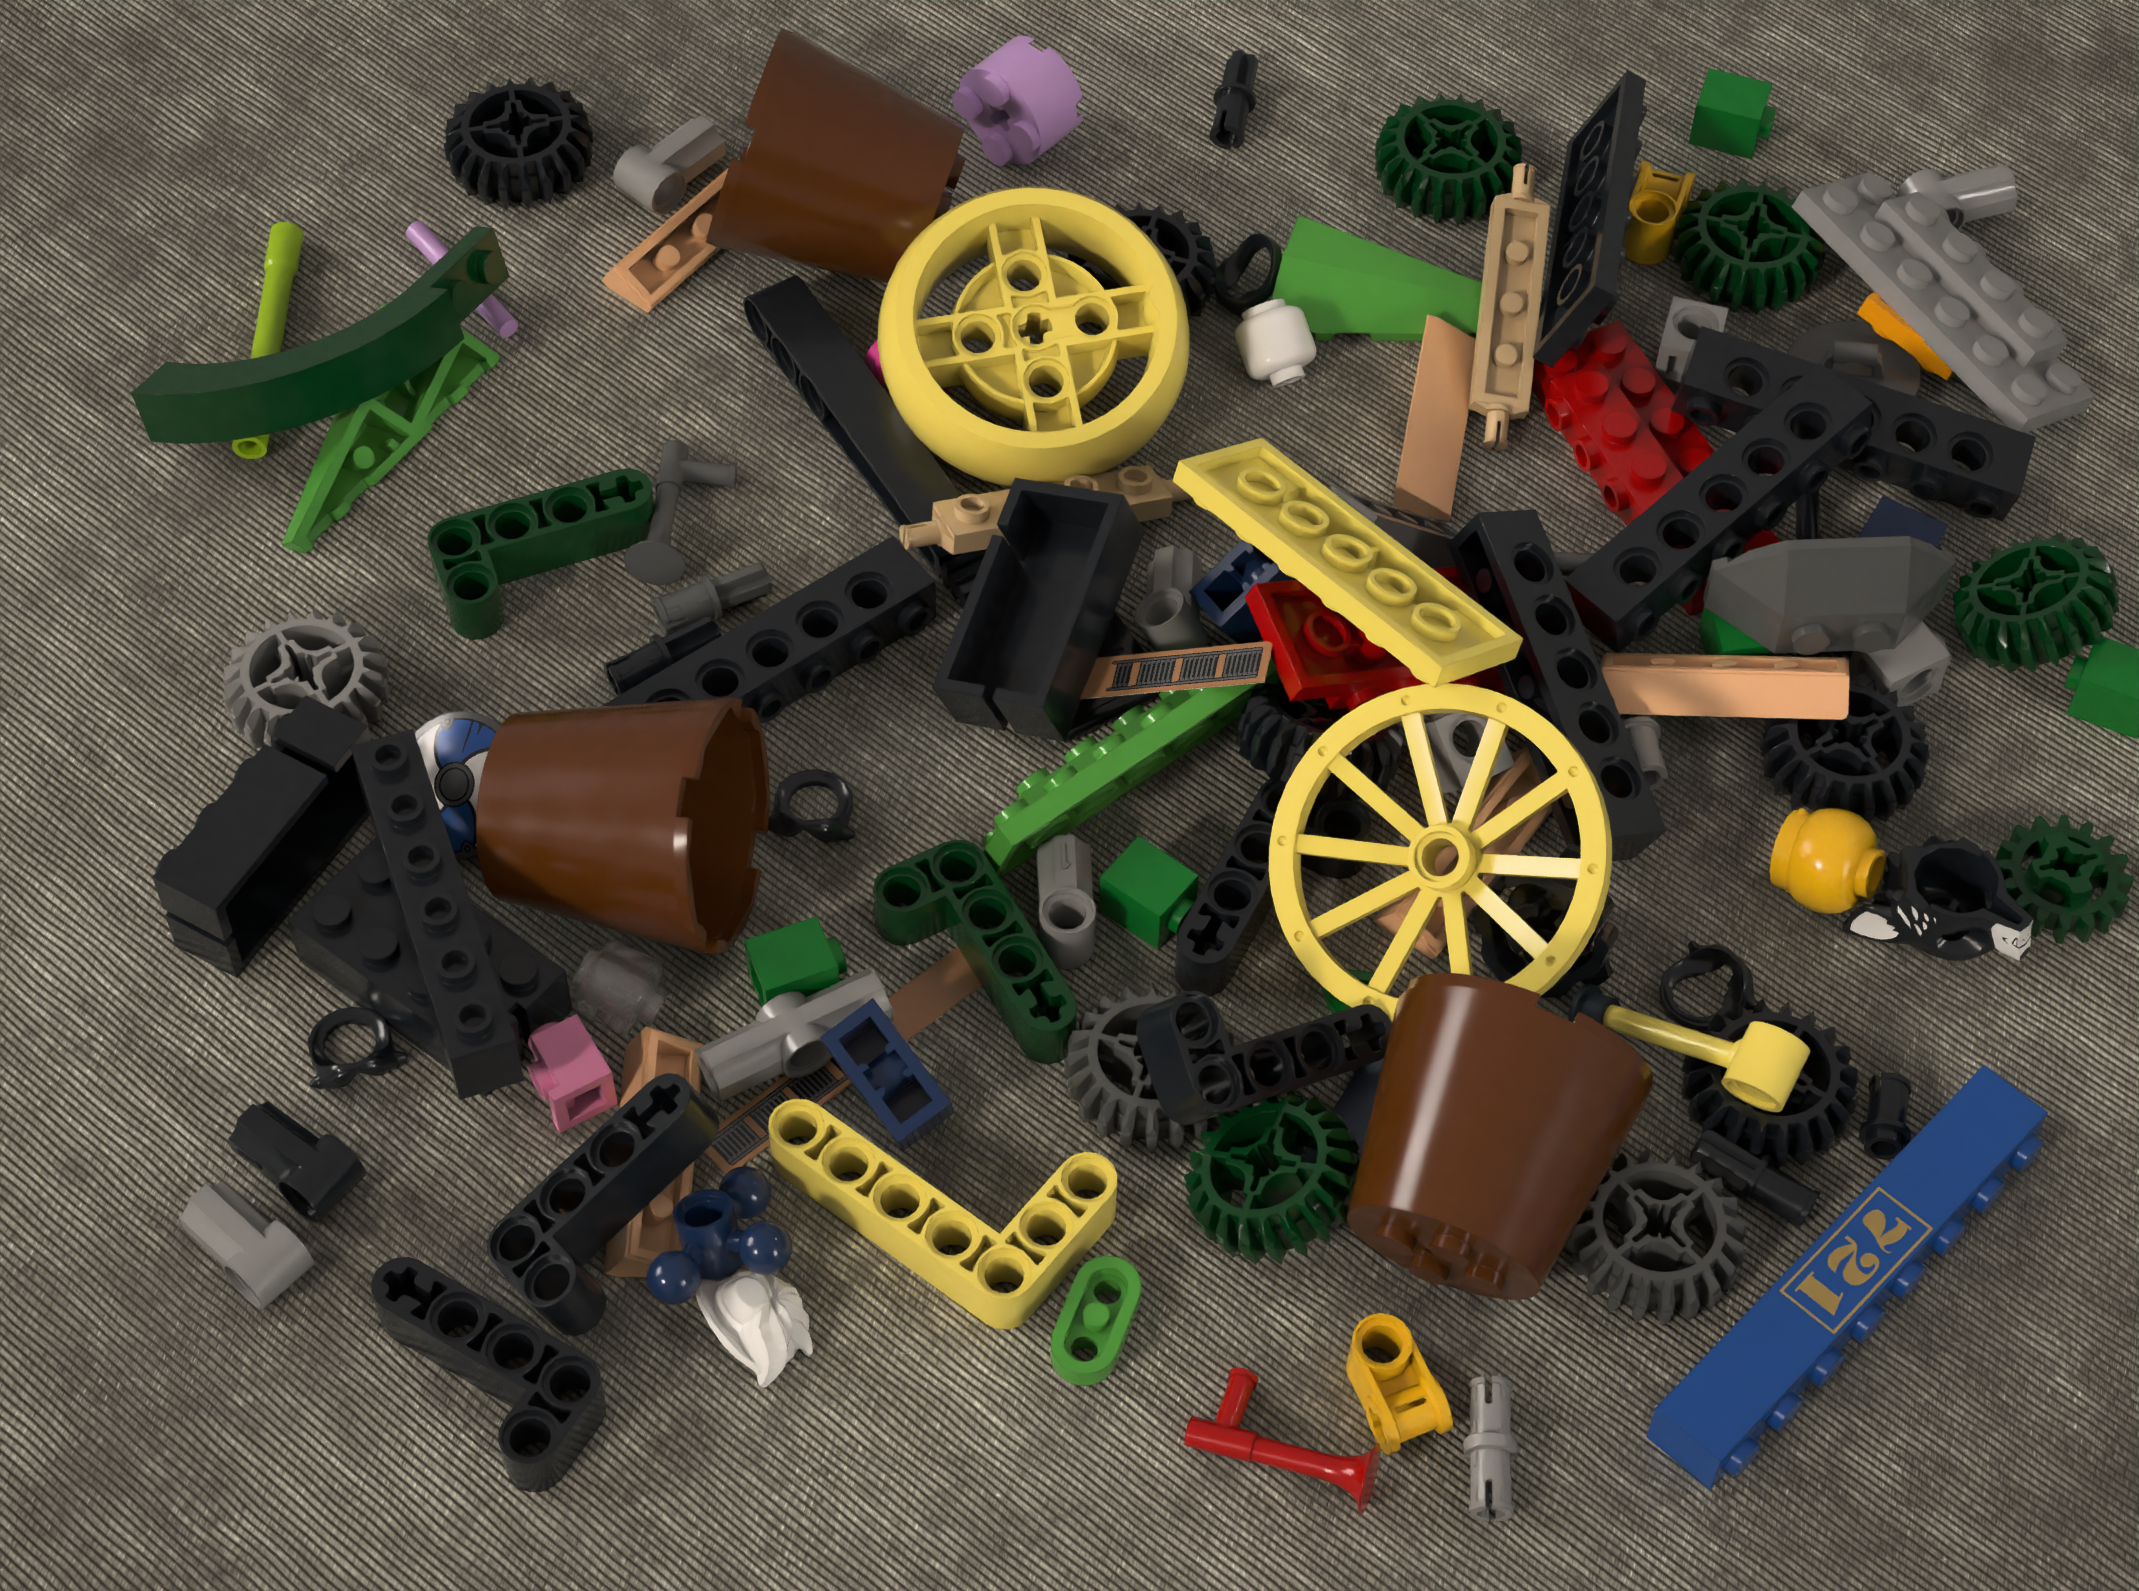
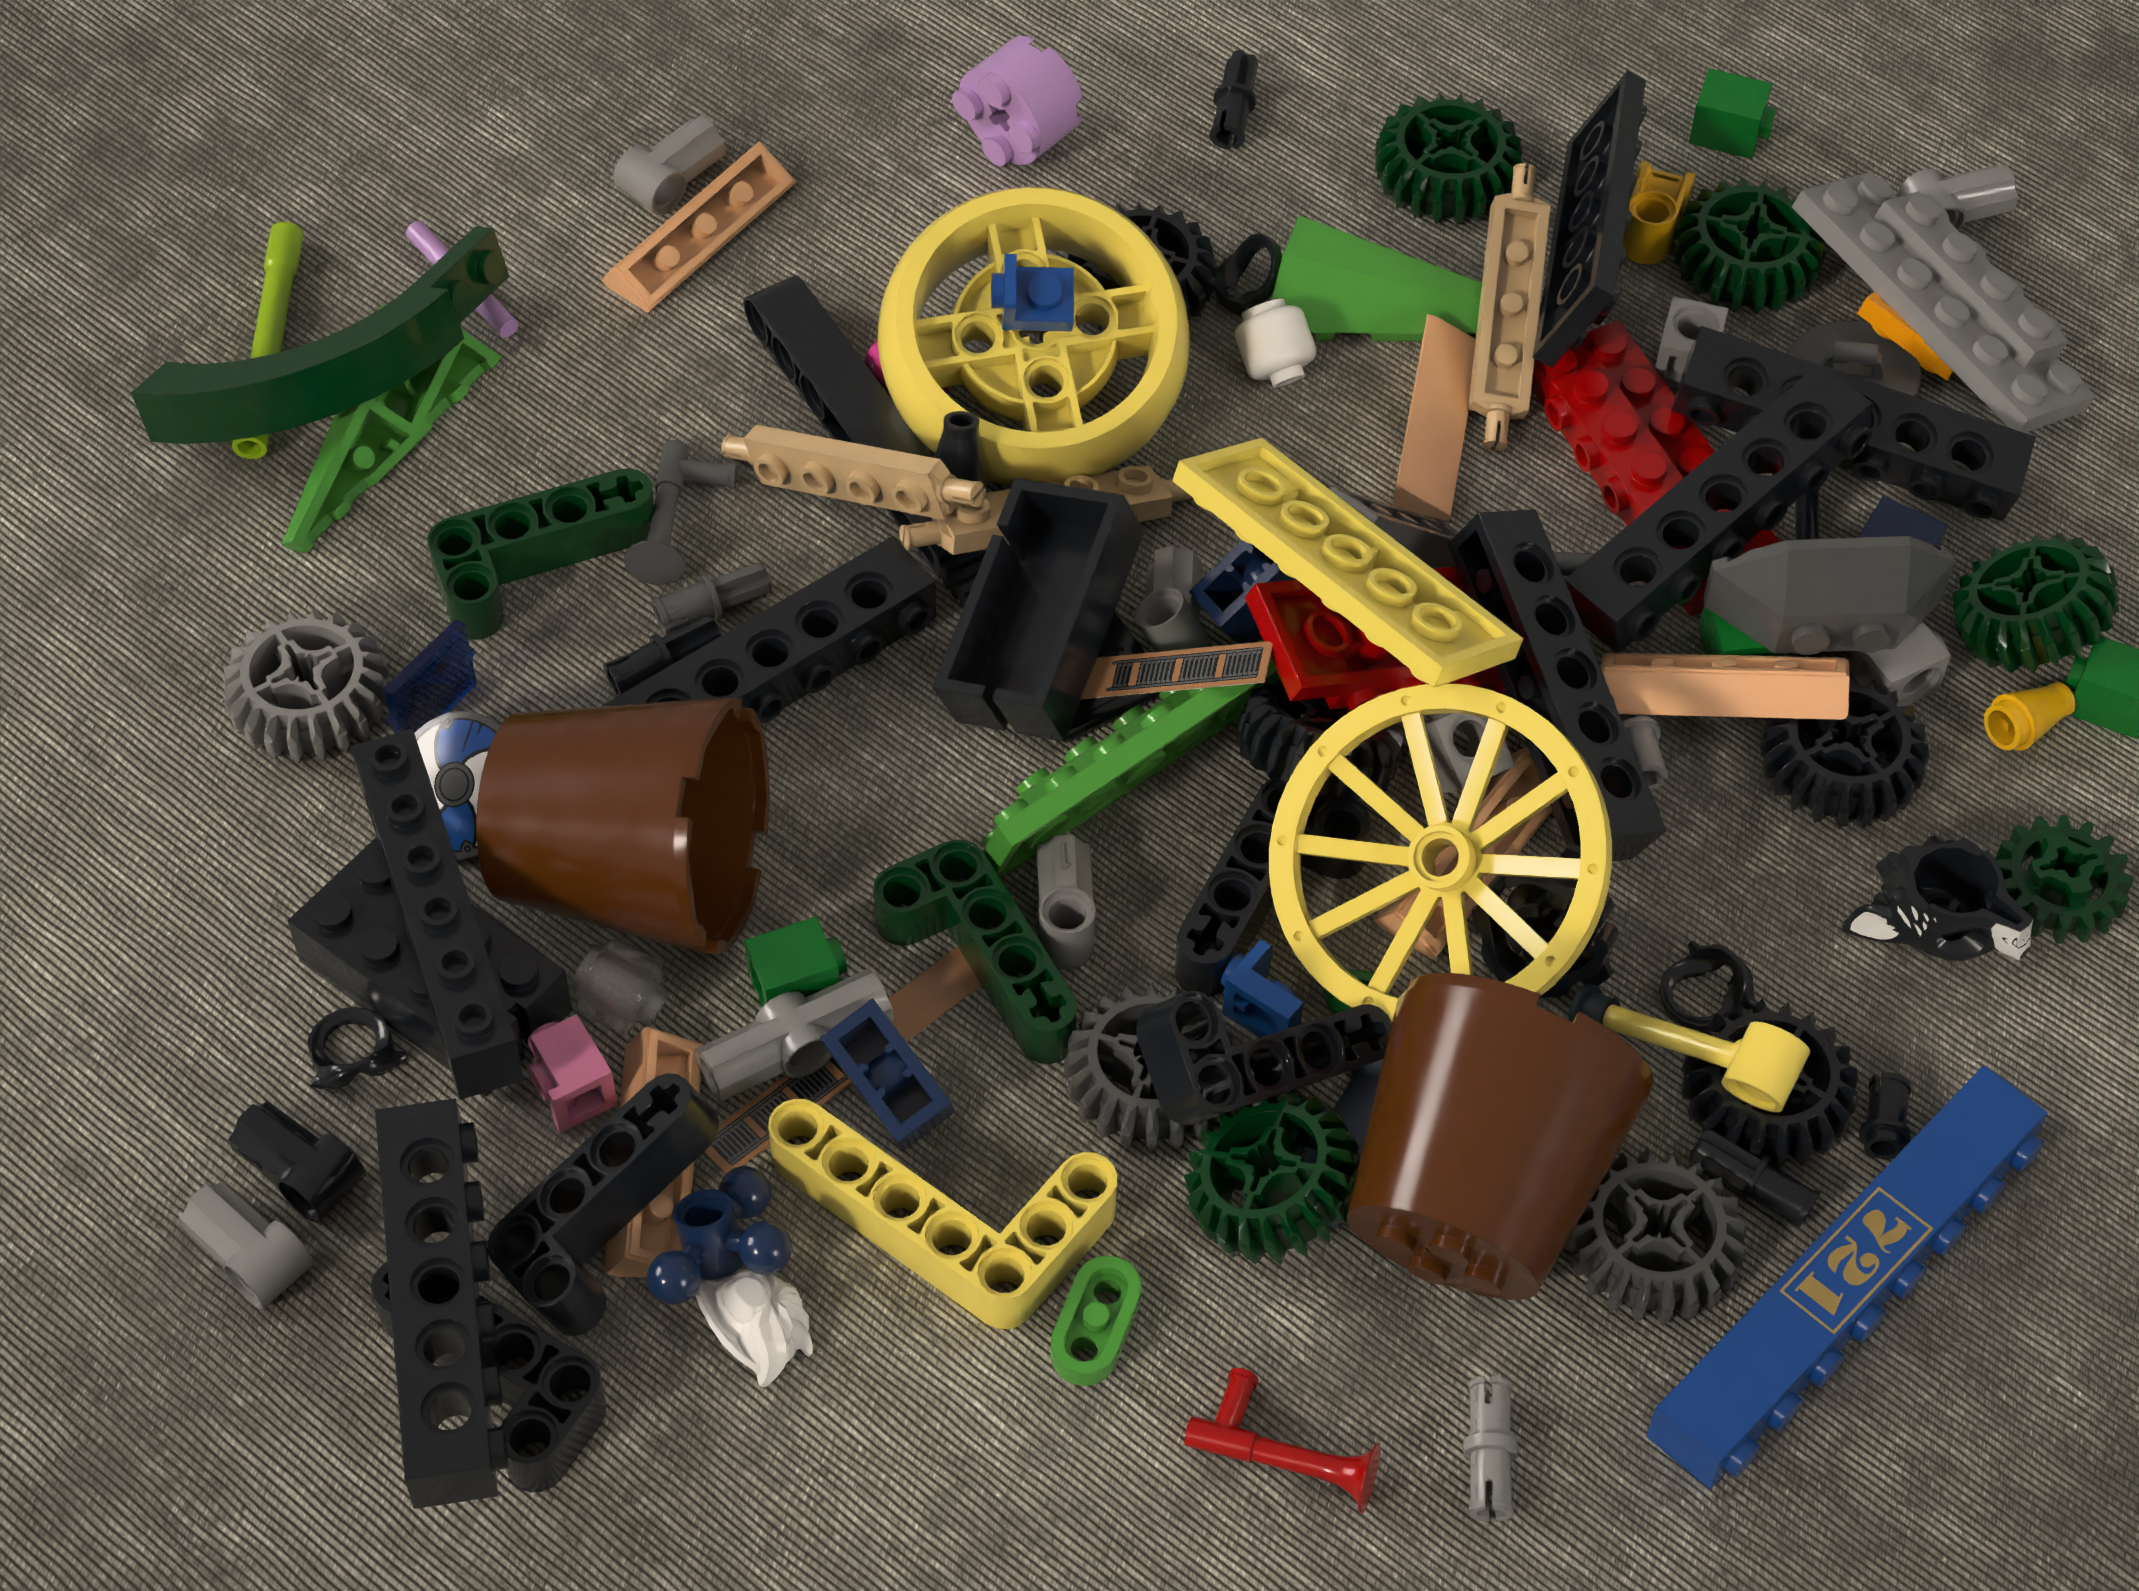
(265, 838): black piece -> none
(432, 680): none -> clear blue piece
(438, 1462): none -> black brick
(485, 136): black gear -> none
(827, 830): black piece -> none
(835, 167): reddish brown cone -> none
(853, 472): none -> tan plate
(961, 447): none -> black cone
(1033, 297): none -> blue bracket
(1147, 892): green brick -> none
(1255, 1001): none -> blue bracket
(1396, 1395): yellow piece -> none
(1827, 859): yellow piece -> none
(2024, 716): none -> yellow cone

